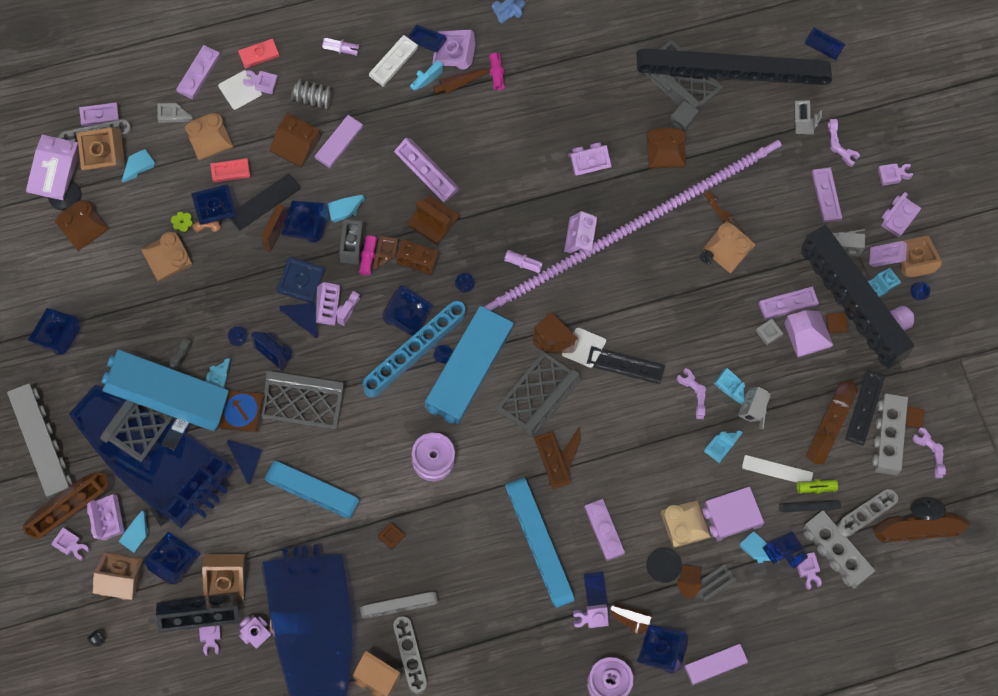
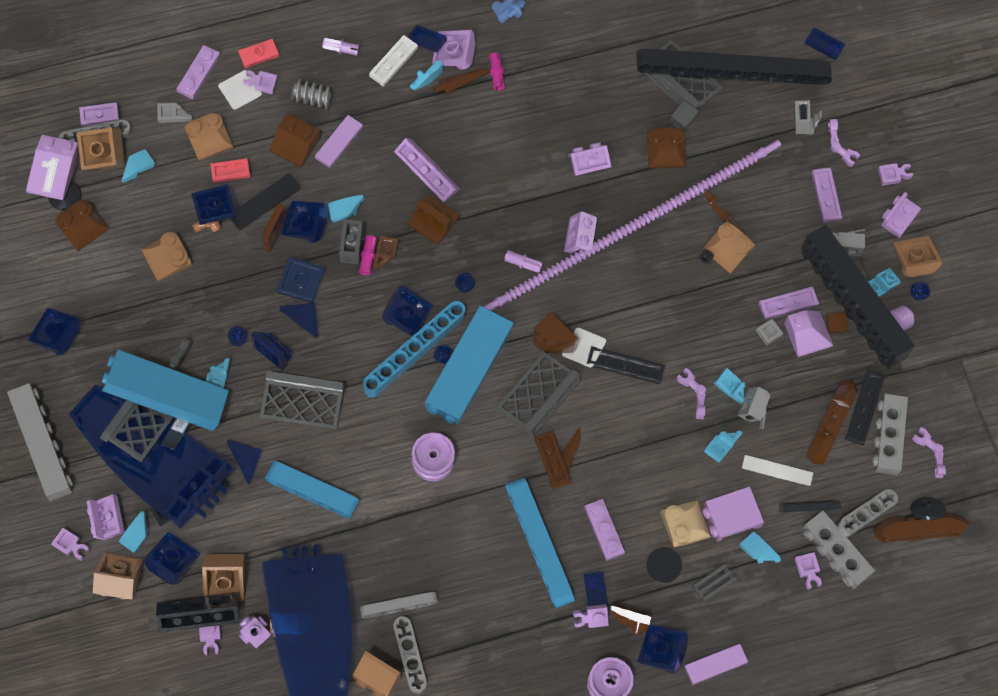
(65, 504): reddish brown brick -> none
(95, 637): black hinge -> none
(185, 218): lime plant -> none
(242, 411): tile -> none
(332, 294): lavender slope -> none
(345, 311): lavender plate -> none
(391, 536): reddish brown tile -> none
(417, 257): reddish brown brick -> none
(689, 581): reddish brown tile -> none
(784, 549): clear blue plate -> none
(830, 486): lime pin -> none
(888, 254): lavender plate -> none
(914, 417): reddish brown tile -> none

